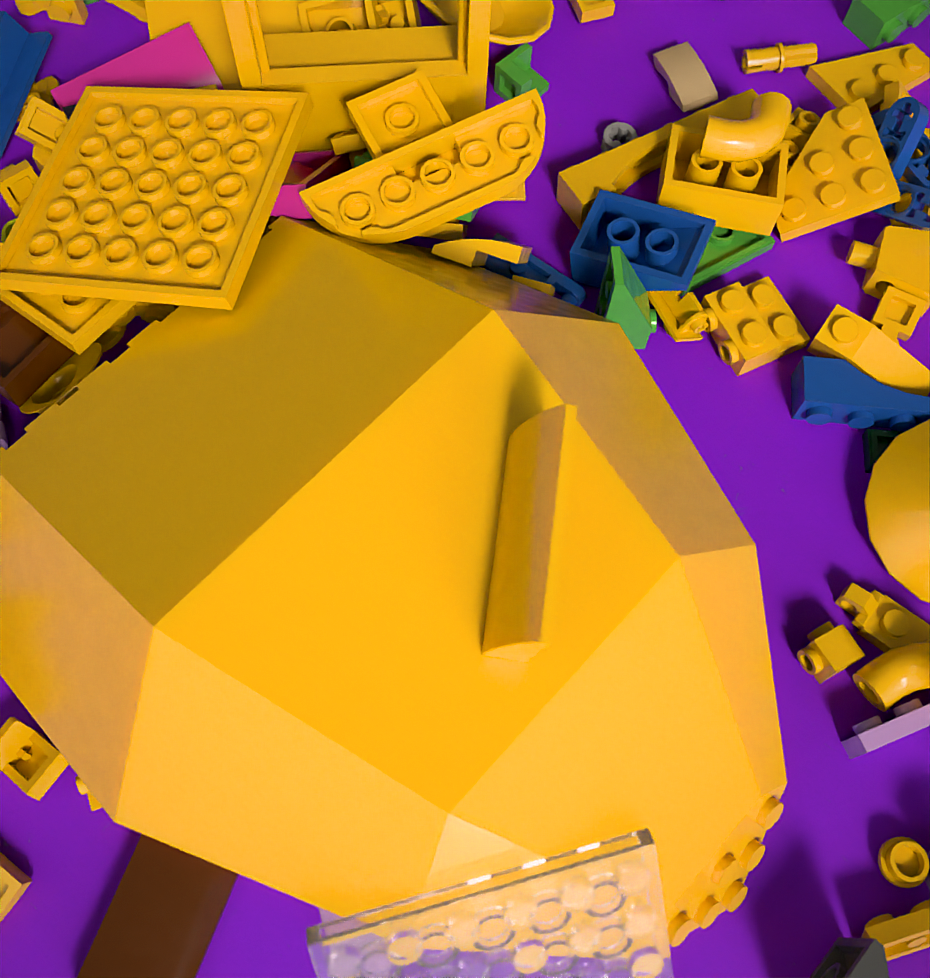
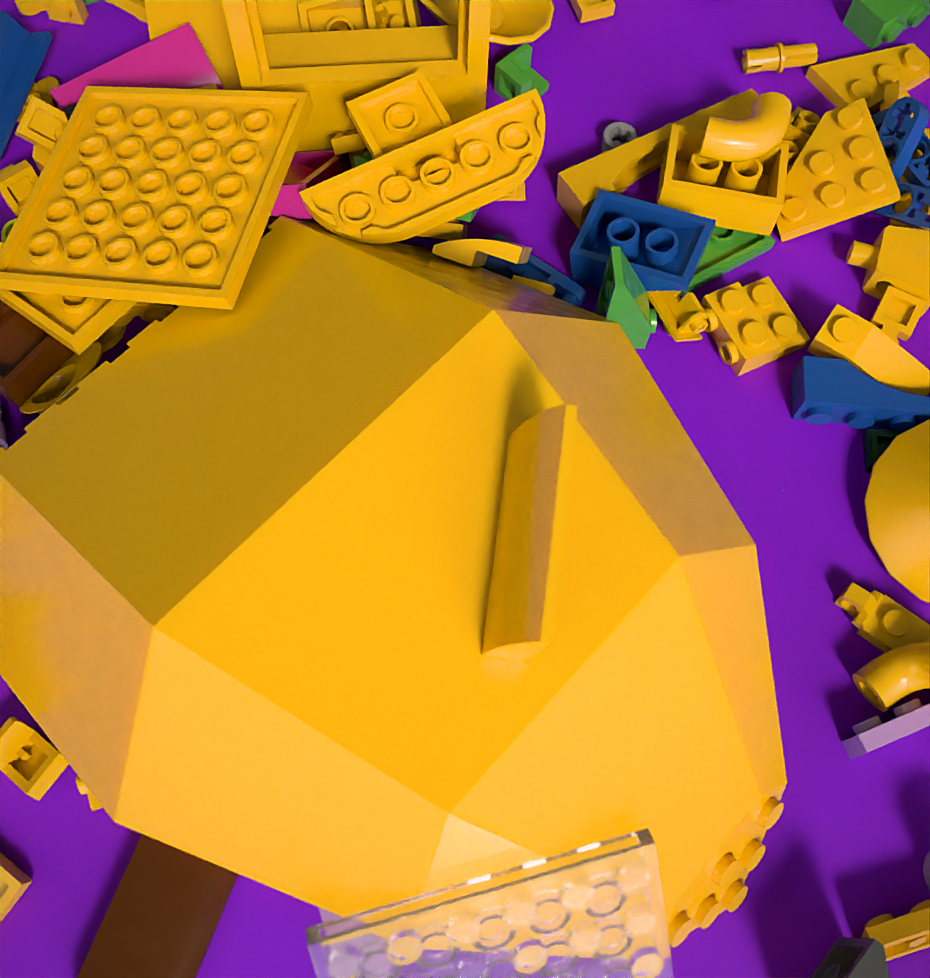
(686, 77): tan slope -> none
(829, 651): yellow plate -> none
(903, 862): yellow plate -> none

